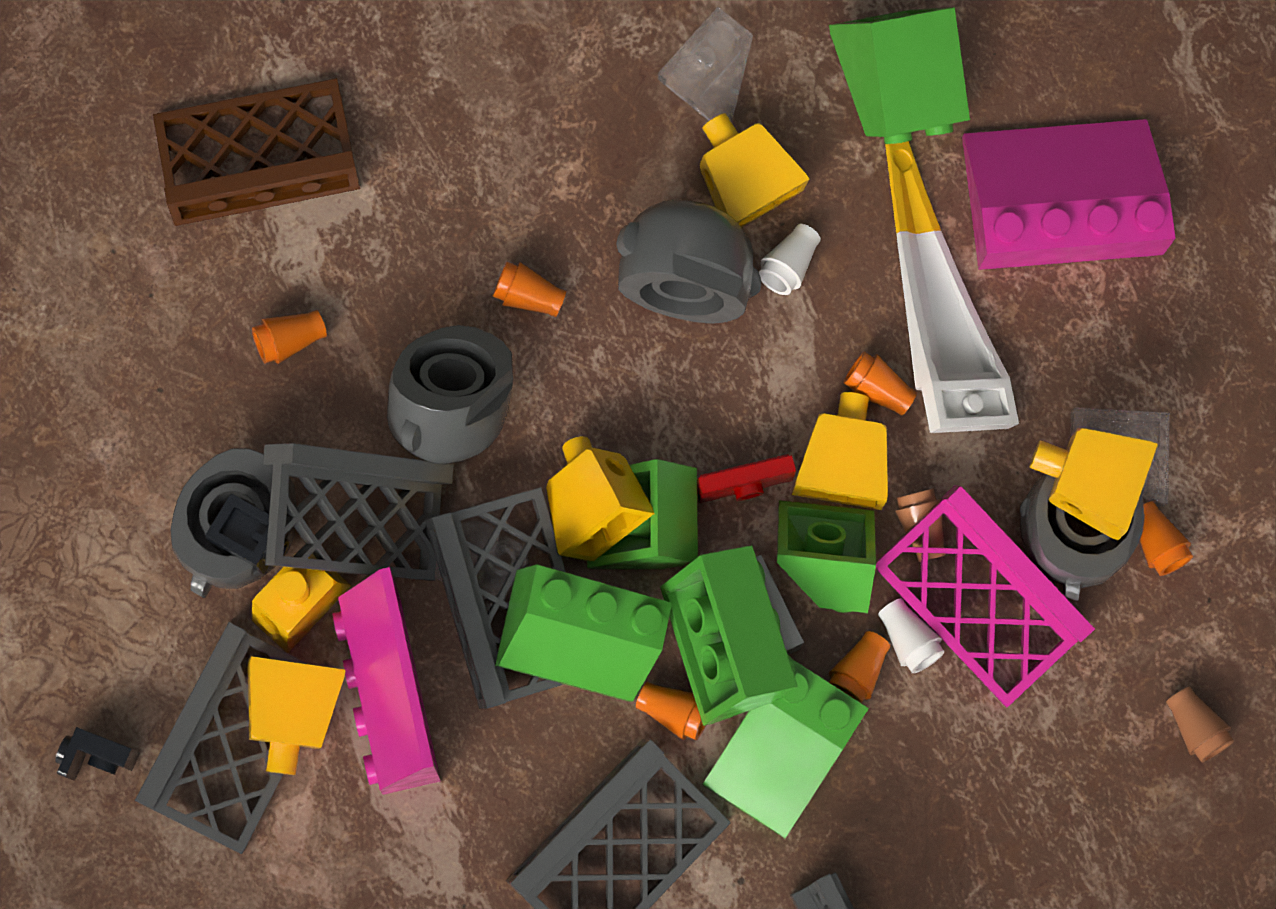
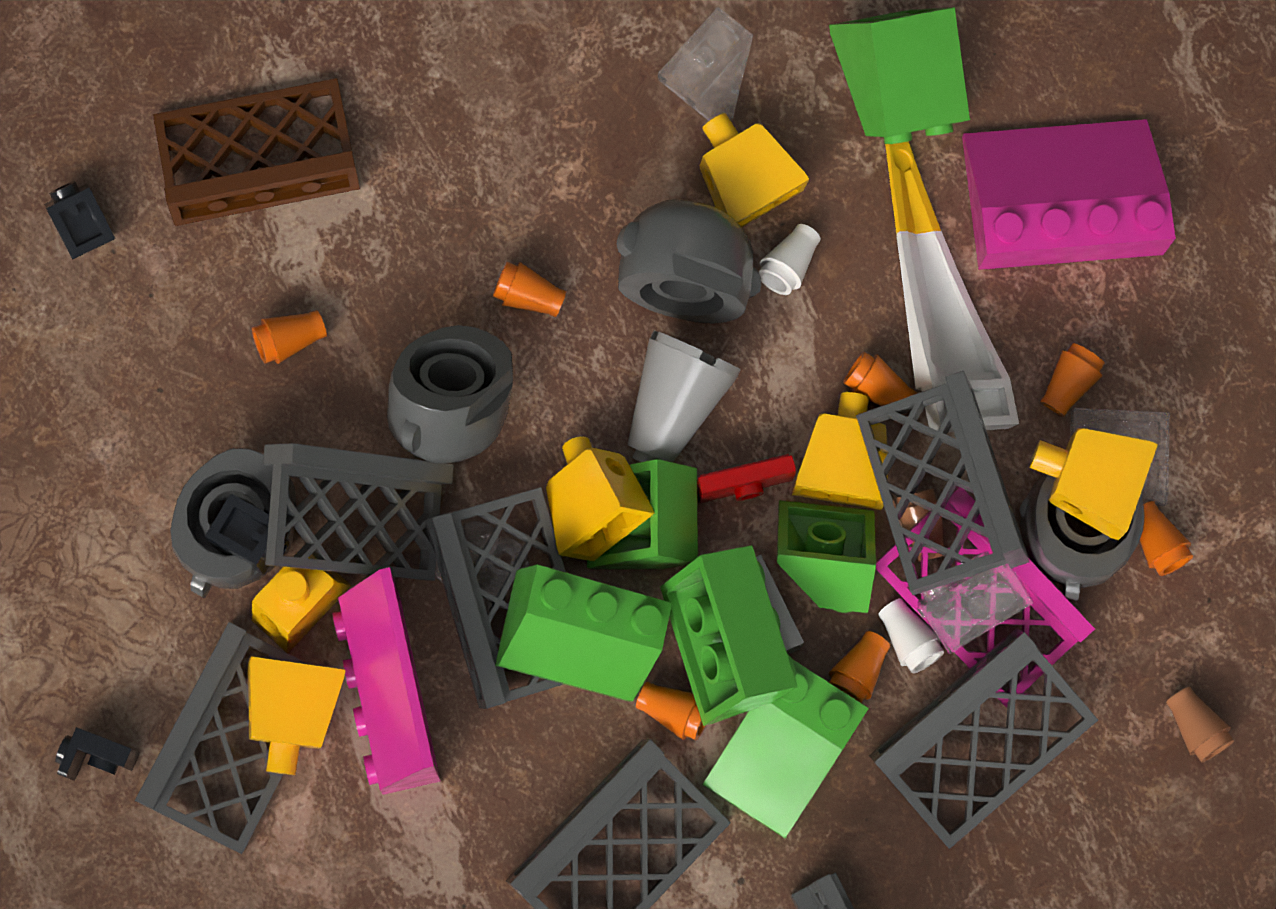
(78, 219): none -> black bracket
(675, 396): none -> light grey cone
(956, 704): none -> dark grey fence
(973, 604): none -> clear bracket
(984, 478): none -> dark grey fence
(1072, 378): none -> orange cone

